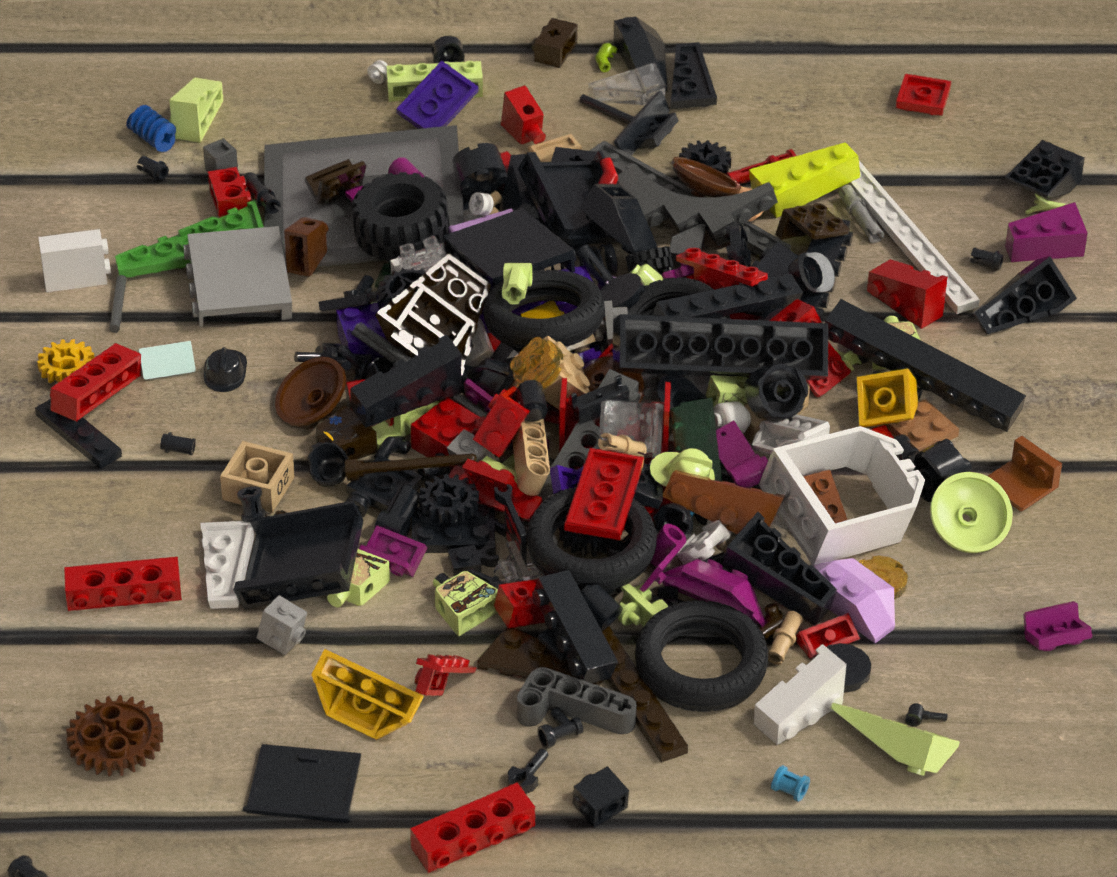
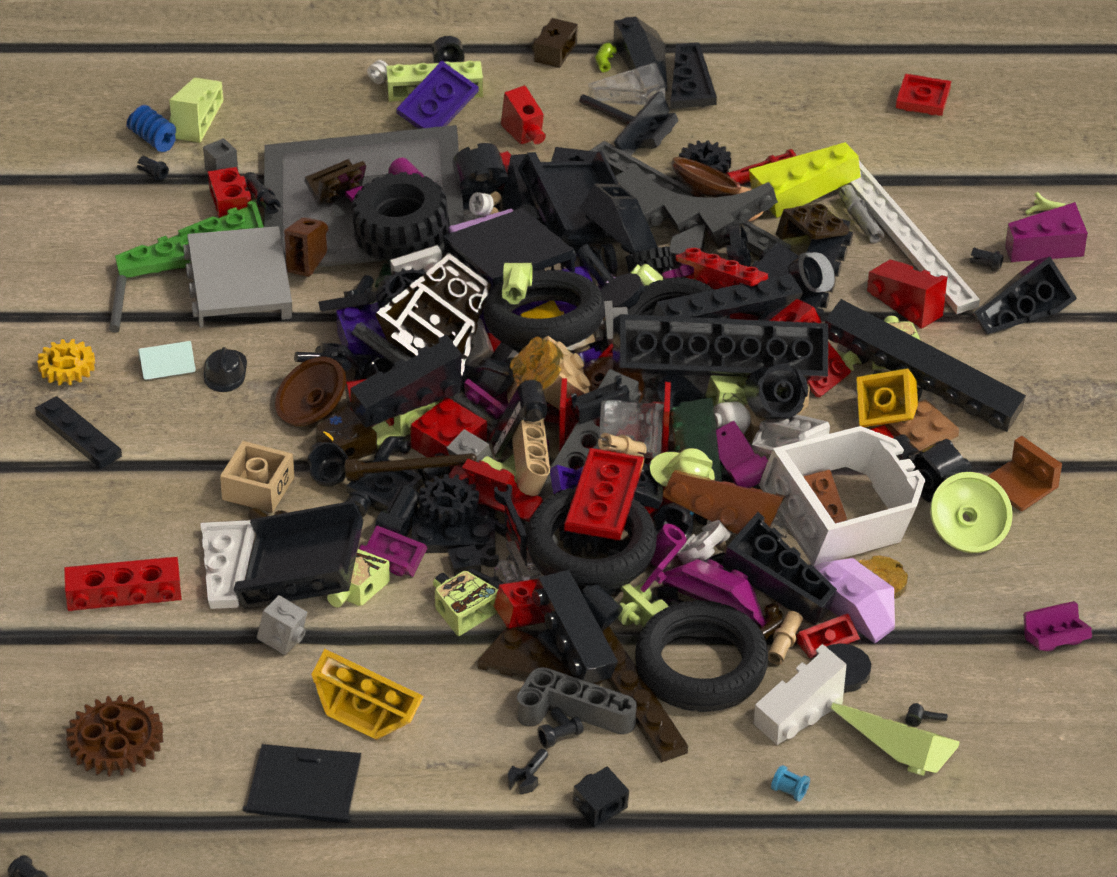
(74, 260): white brick -> none
(95, 382): red brick -> none
(177, 444): black pin -> none
(251, 503): black bush -> none
(423, 258): clear hips -> none
(435, 672): red bracket -> none
(472, 827): red brick -> none
(501, 423): red bracket -> none
(546, 149): tan tile -> none
(610, 175): red arm -> none
(1048, 170): black slope -> none

